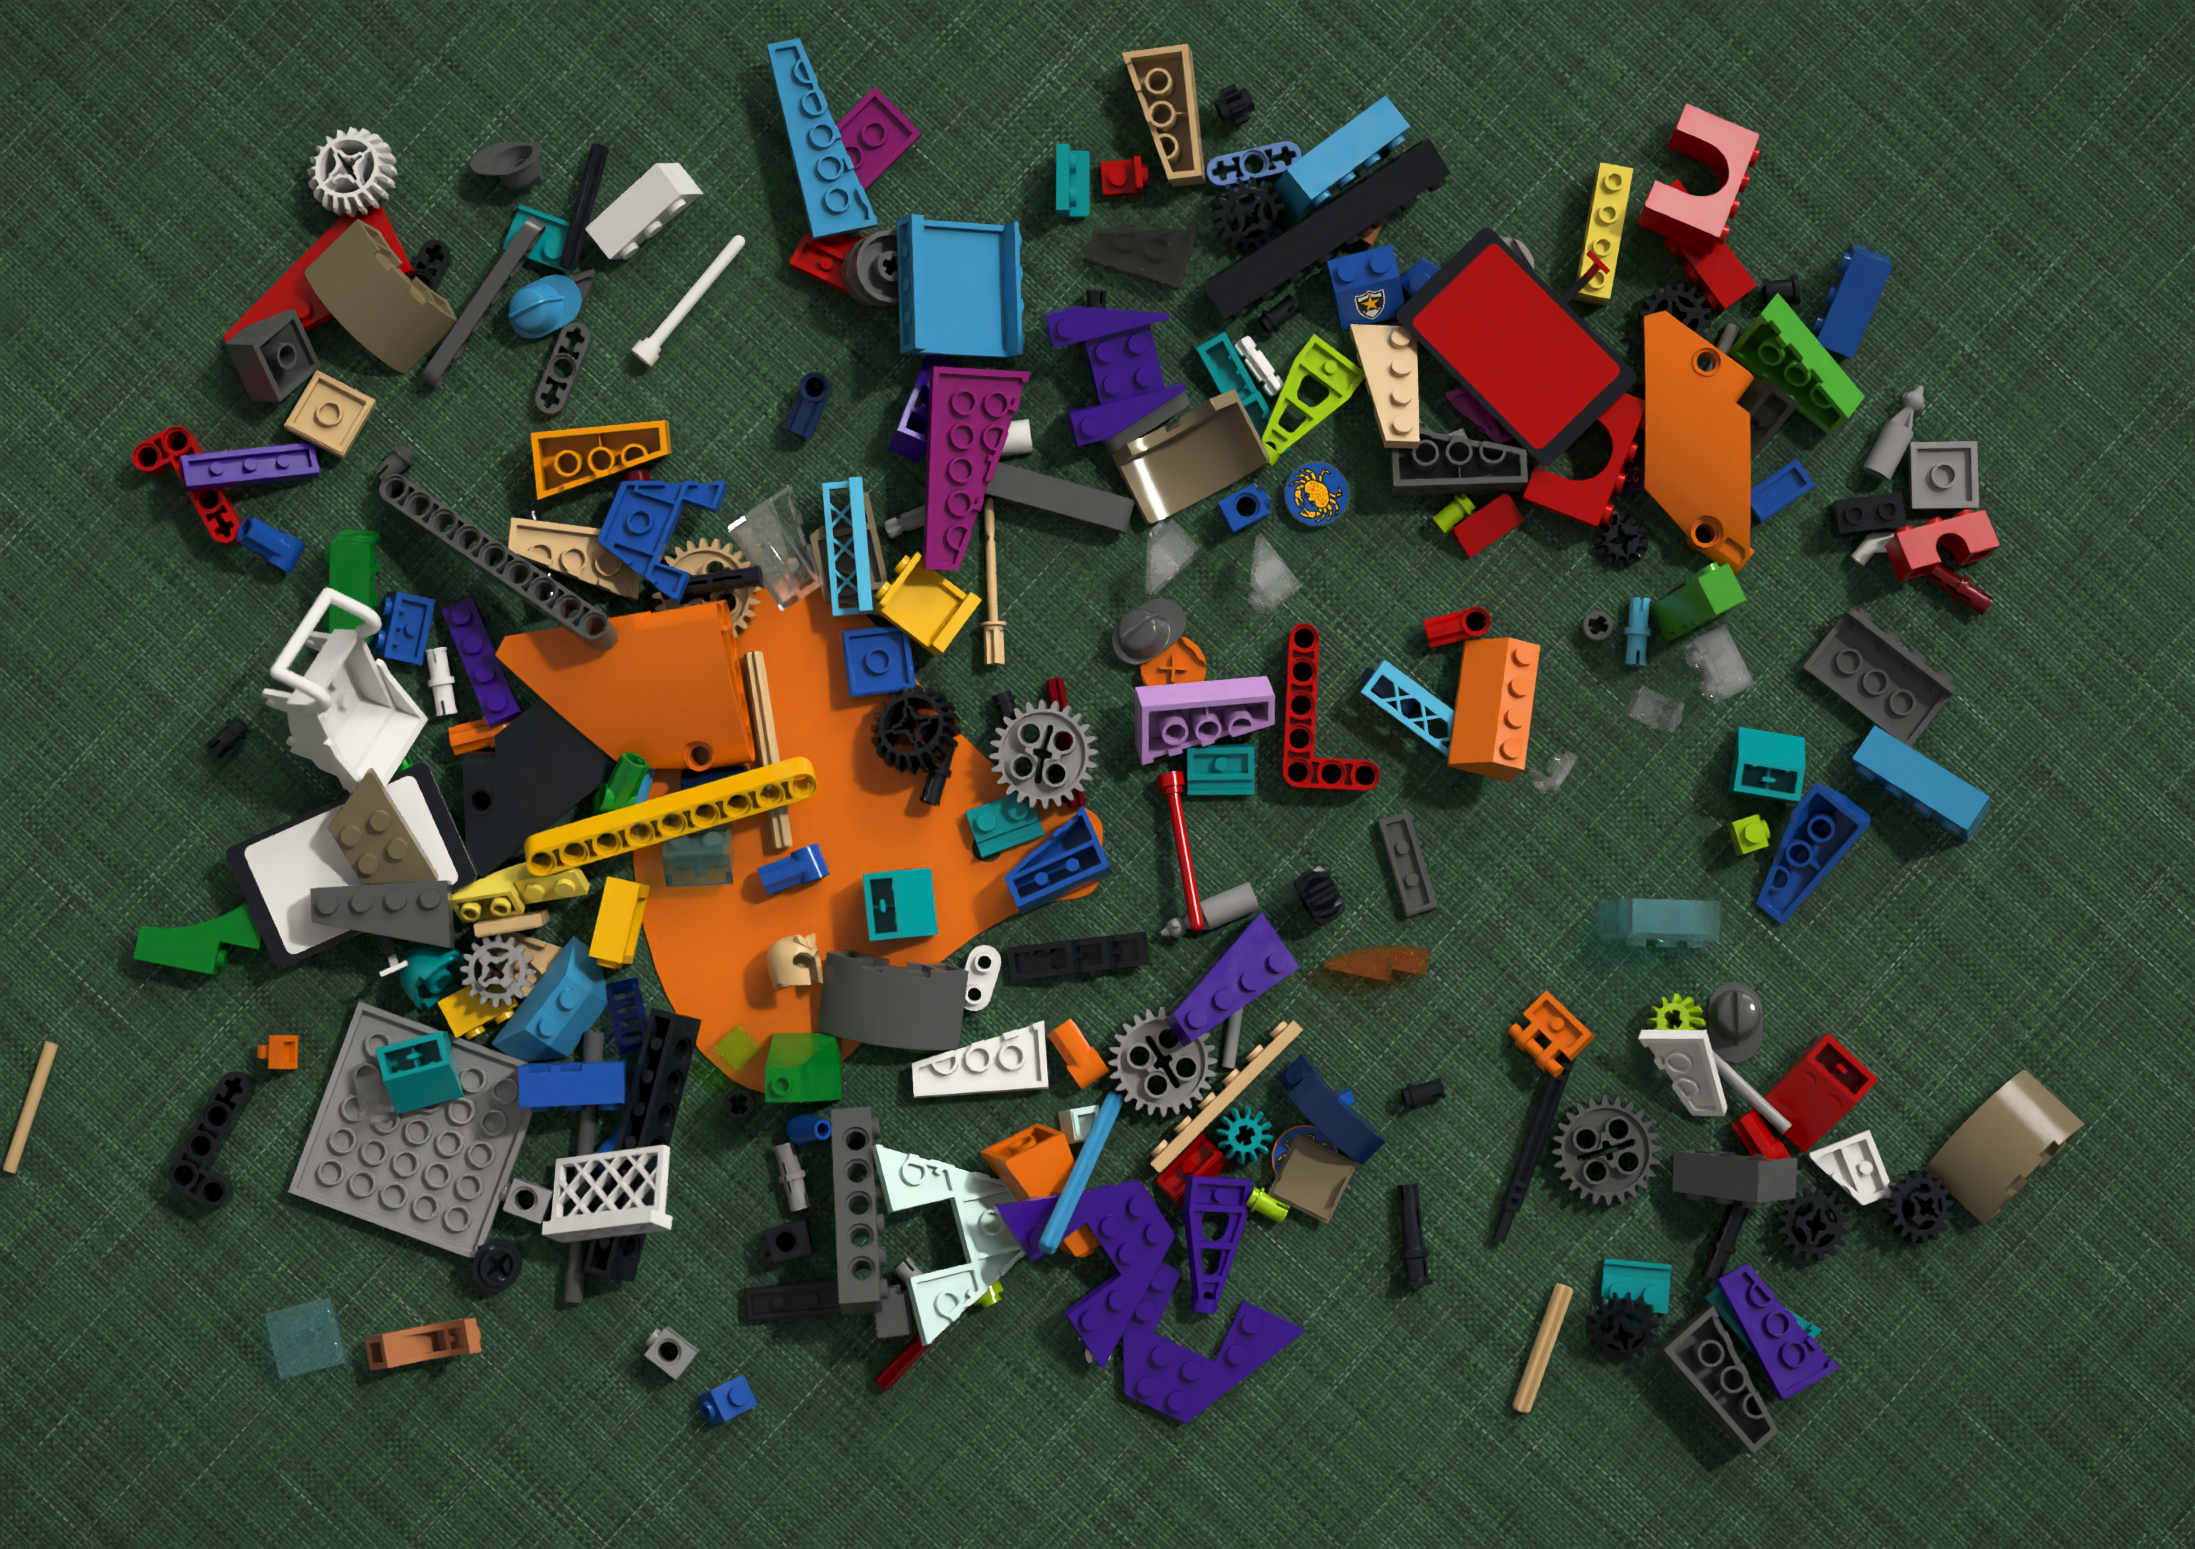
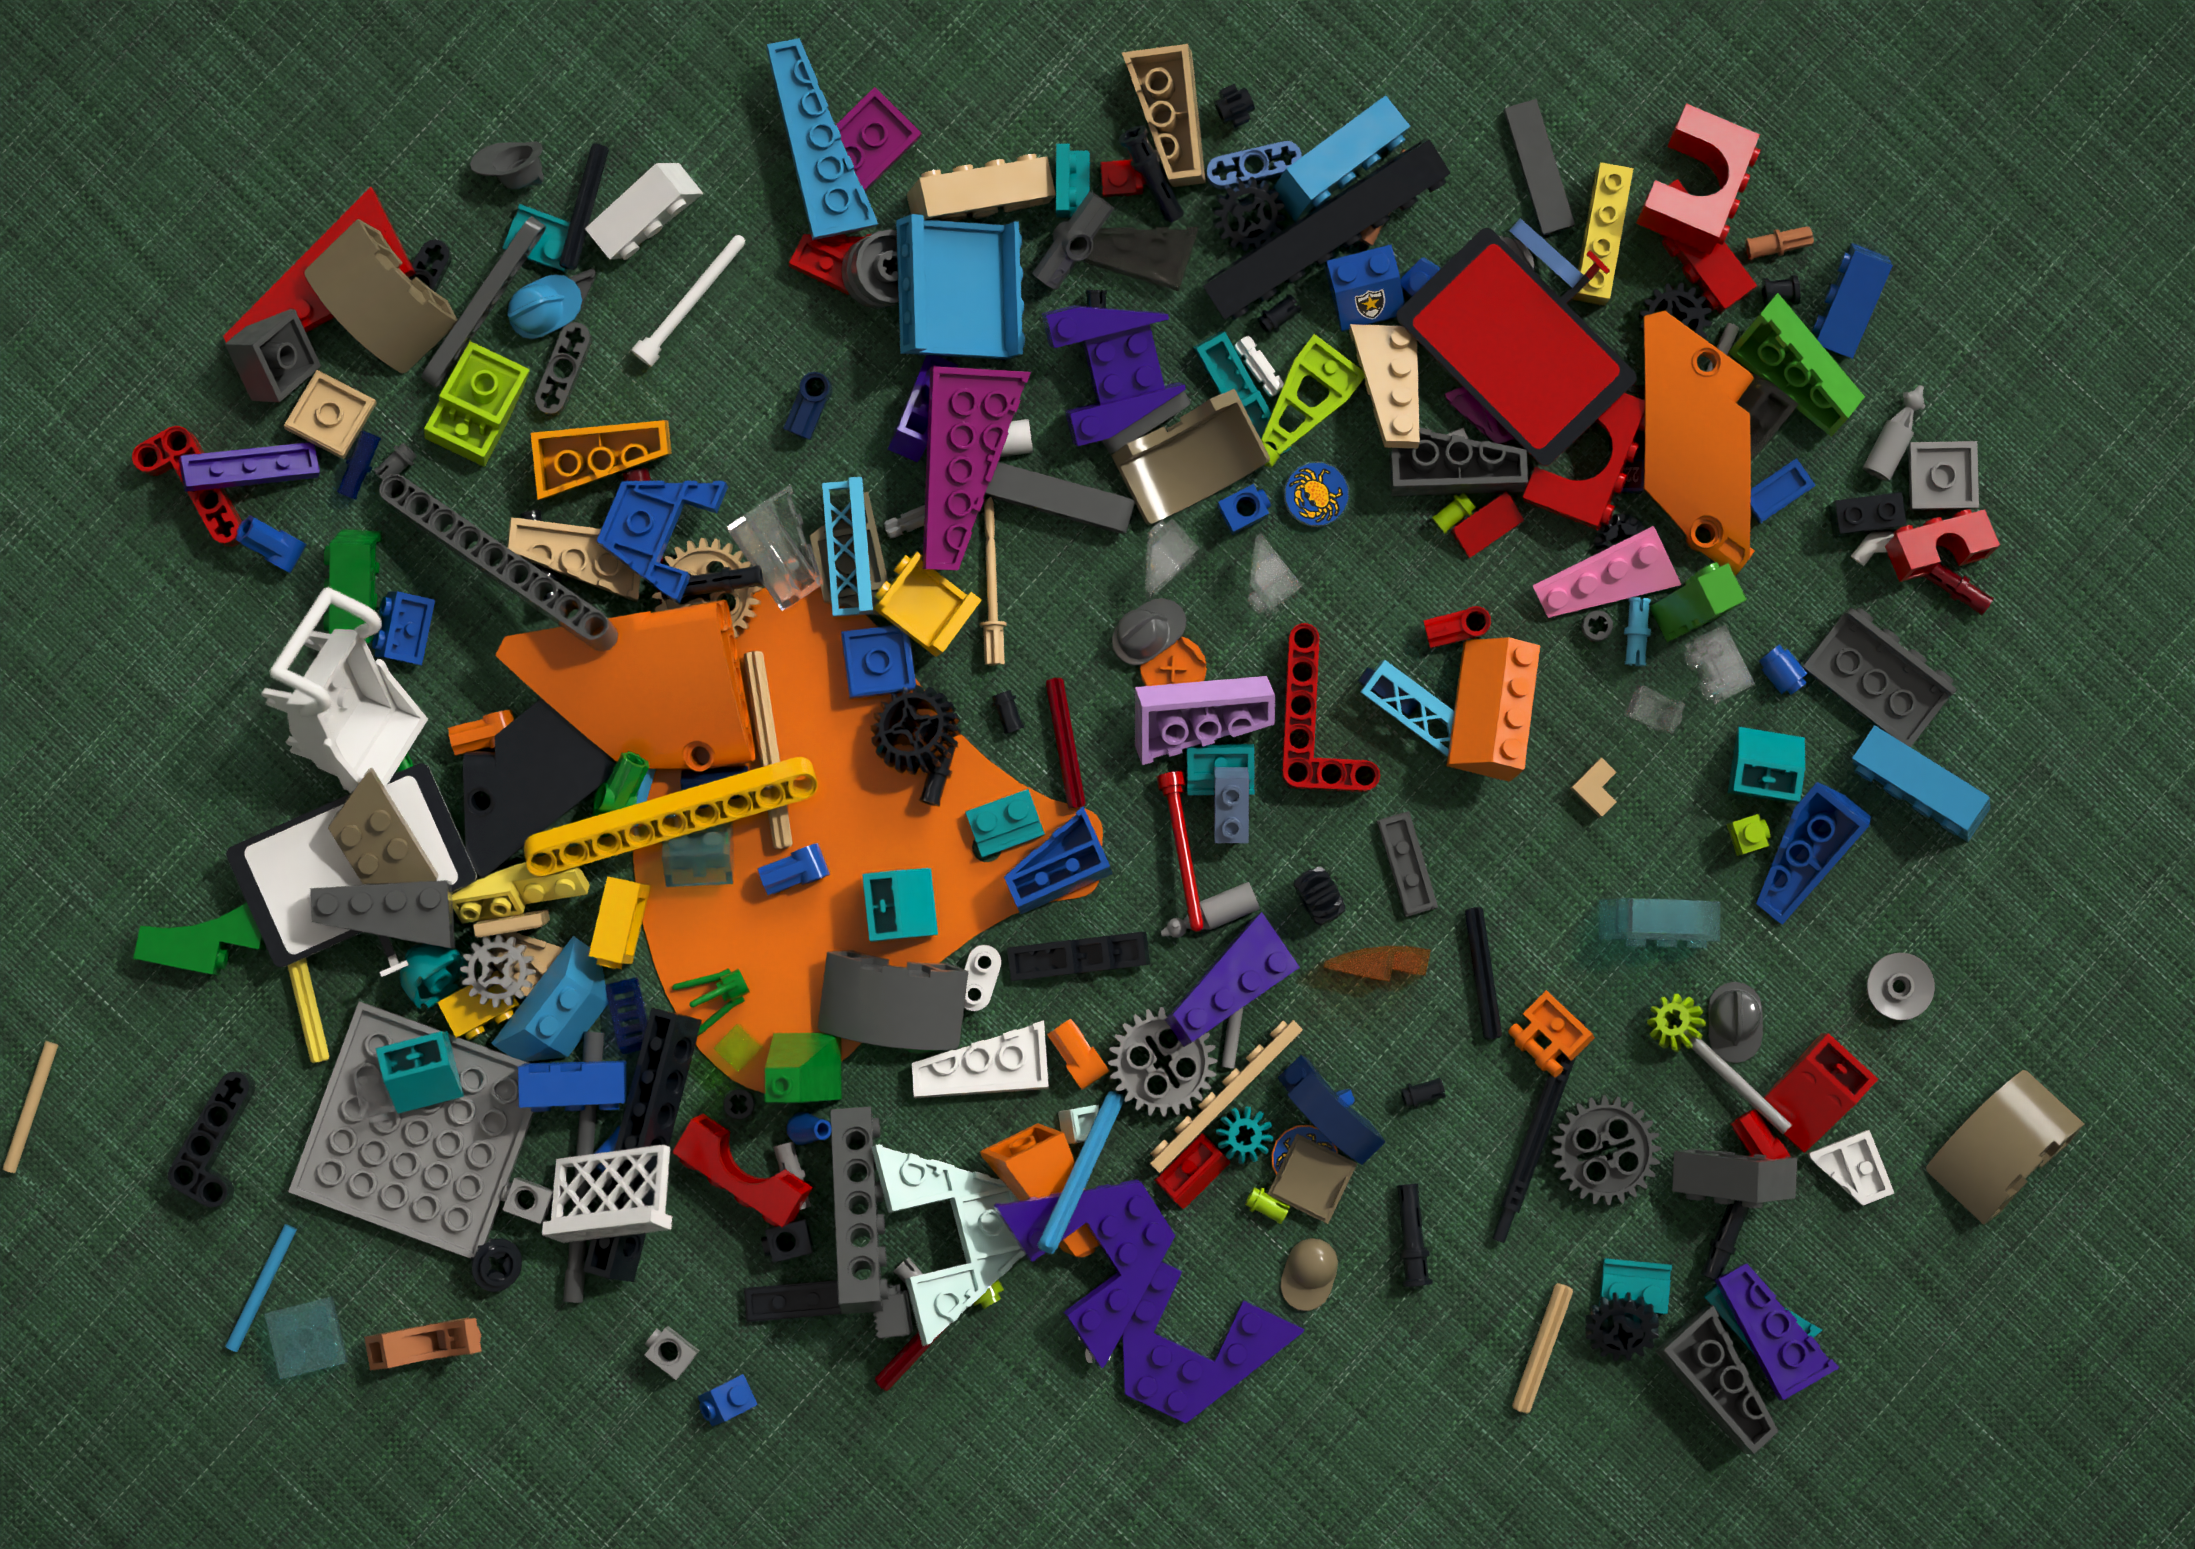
(228, 737): black pin -> none
(260, 1288): none -> dark azure bar
(281, 1052): orange tile -> none
(308, 1011): none -> light yellow axle
(332, 175): white gear -> none
(358, 465): none -> clear blue pin
(441, 681): white pin -> none
(476, 403): none -> lime slope
(481, 663): dark purple plate -> none
(707, 1149): none -> red arch
(731, 986): none -> green plant
(794, 961): tan helmet -> none
(982, 189): none -> tan wedge
(1014, 748): light grey gear -> none
(1082, 226): none -> dark grey piece
(1146, 161): none -> black pin
(1213, 1195): dark purple plate -> none
(1231, 805): none -> sand blue brick
(1309, 1274): none -> dark tan cap
(1483, 973): none -> black axle
(1539, 167): none -> dark grey tile
(1546, 253): none -> medium blue beam
(1559, 769): clear bracket -> none
(1590, 788): none -> tan piece
(1615, 574): none -> bright pink wing
(1691, 1066): white wing -> none
(1779, 242): none -> nougat axle
(1783, 670): none -> blue brick
(1809, 1239): black gear -> none
(1917, 982): none -> light grey dish
(1917, 1206): black gear -> none

